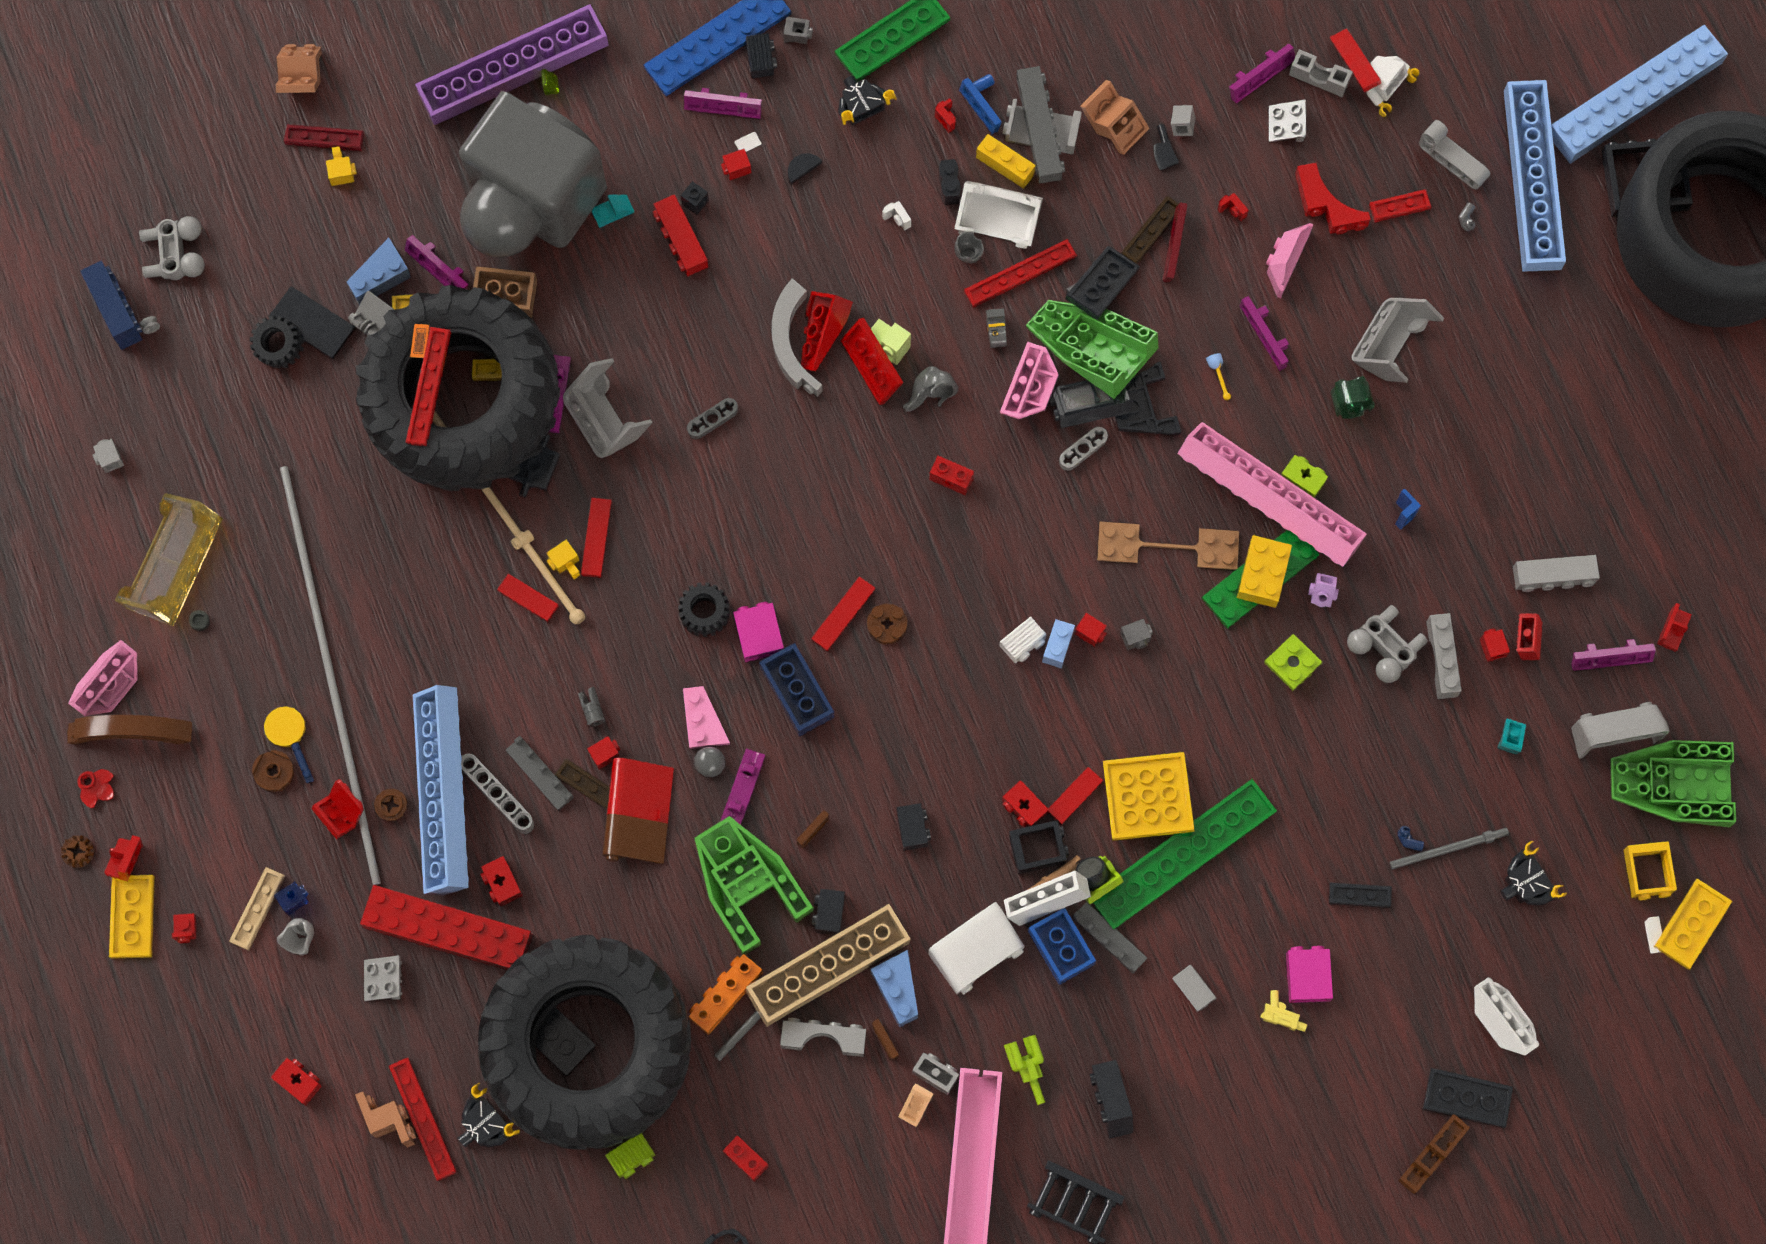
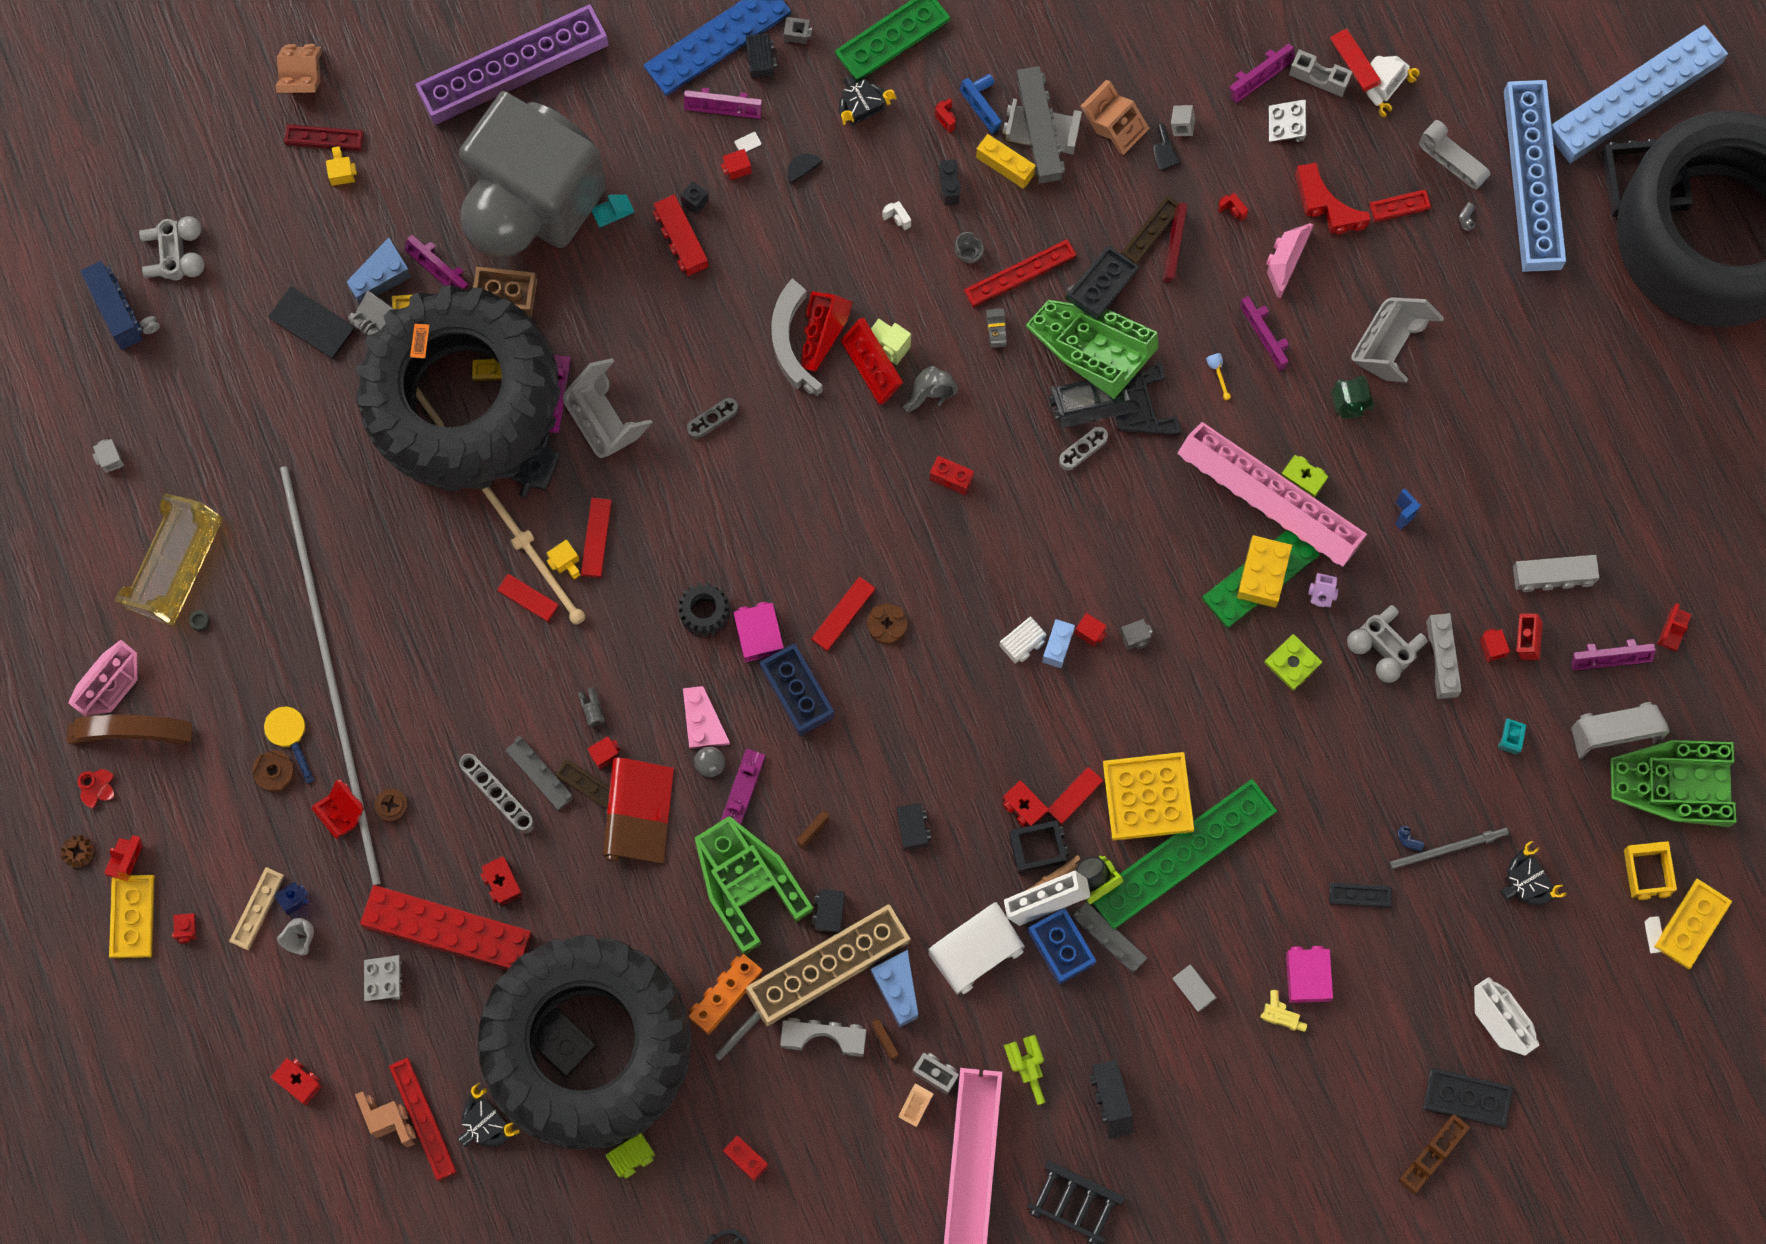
(266, 331): black tyre -> none
(428, 386): red tile -> none
(440, 790): light blue brick -> none
(549, 82): clear neon green slope -> none
(998, 213): white windscreen -> none
(1031, 383): bright pink wedge -> none
(1121, 543): medium nougat hinge -> none

